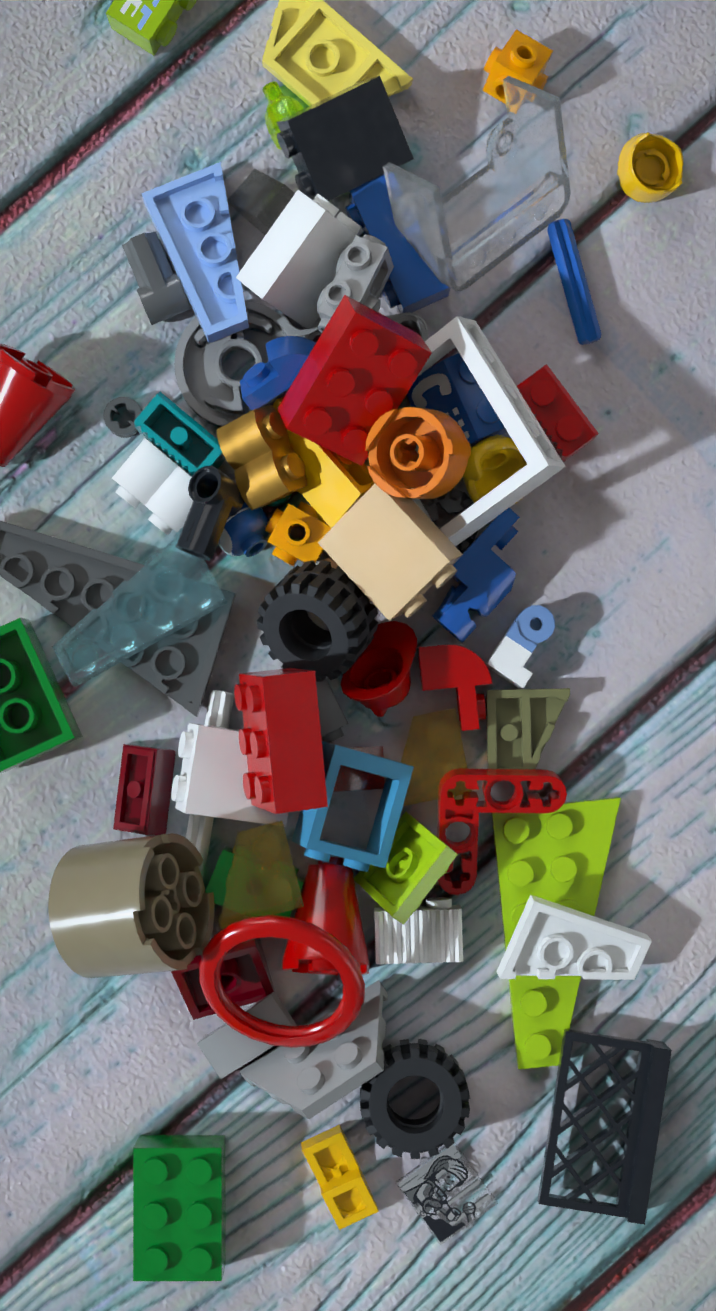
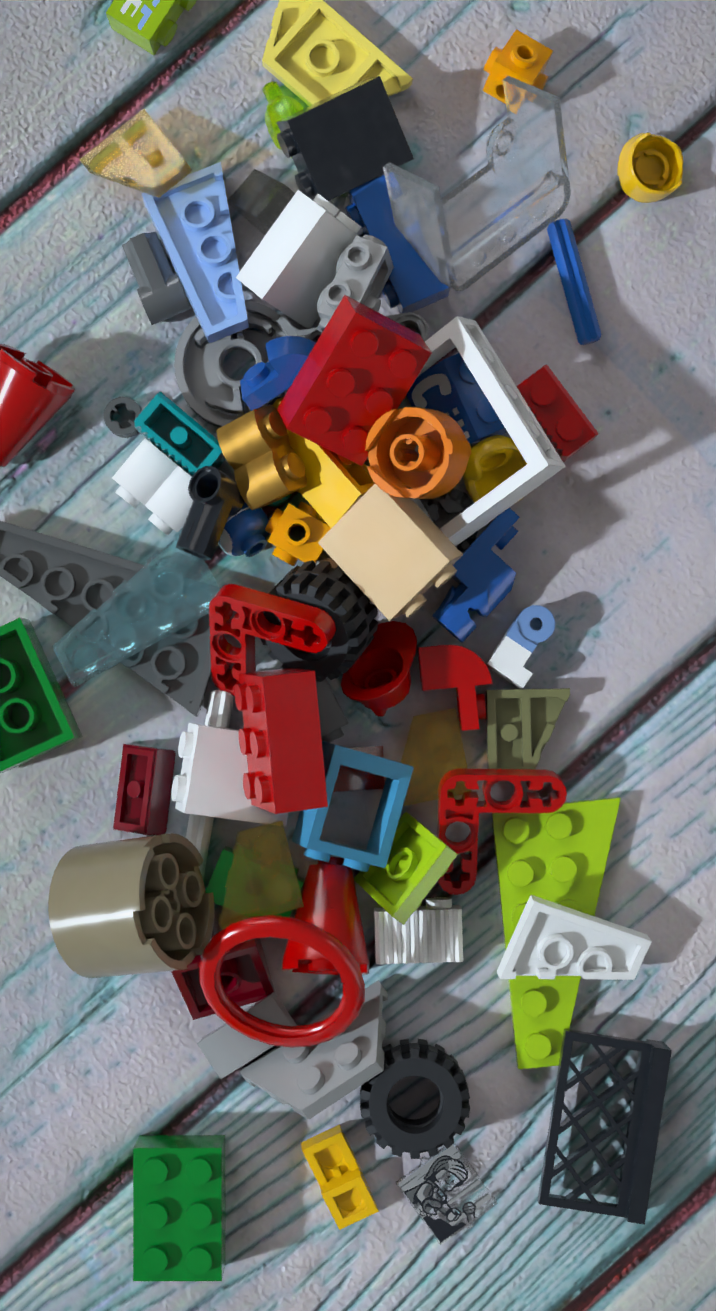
(138, 157): none -> clear yellow wing
(300, 628): none -> red beam

